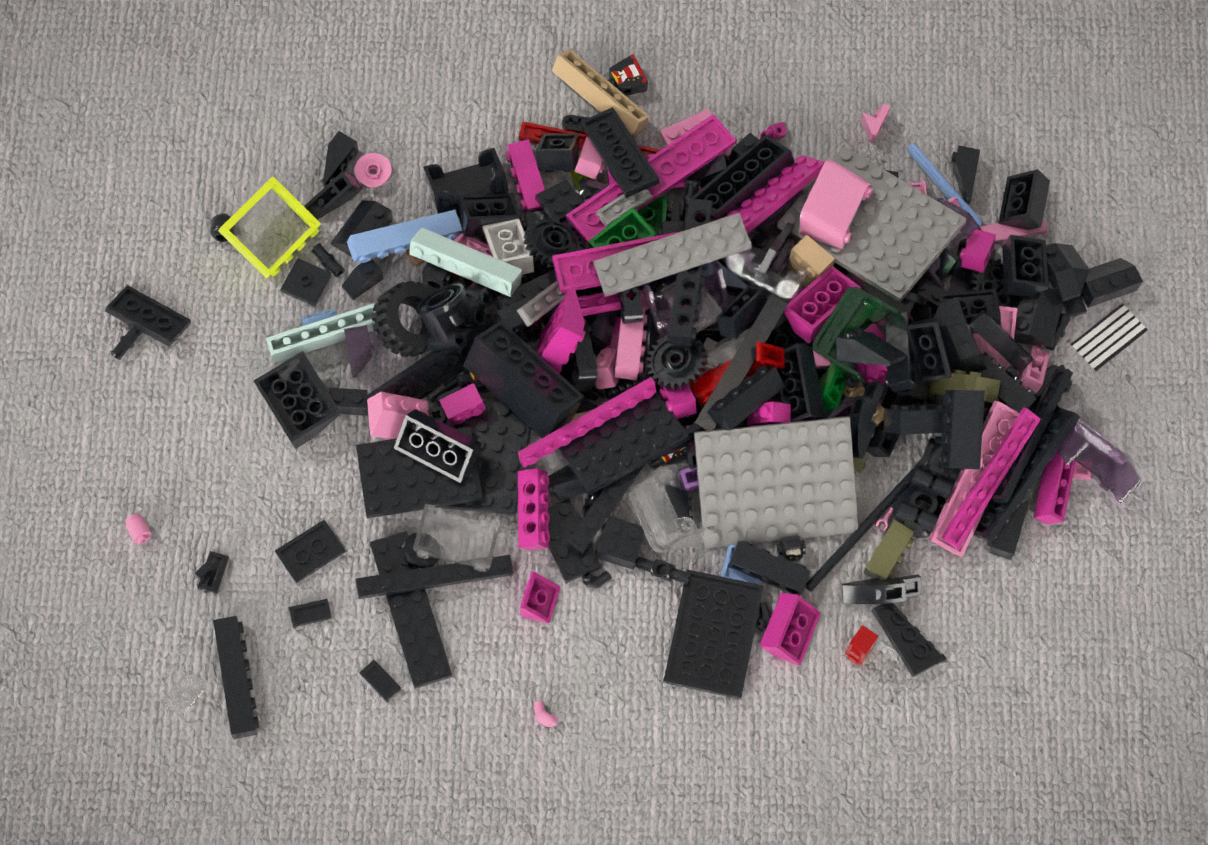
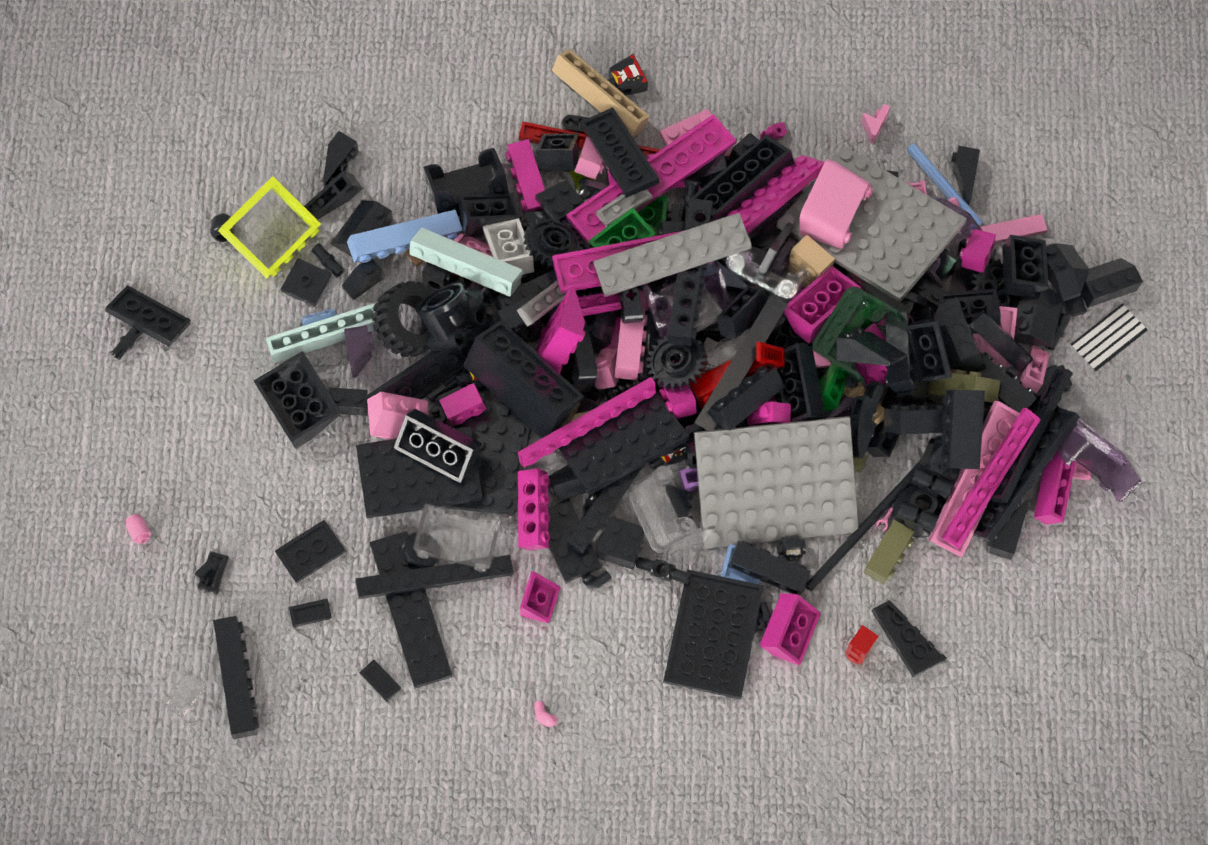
(369, 163): bright pink dish -> none
(881, 591): black slope -> none
(1024, 200): black slope -> none

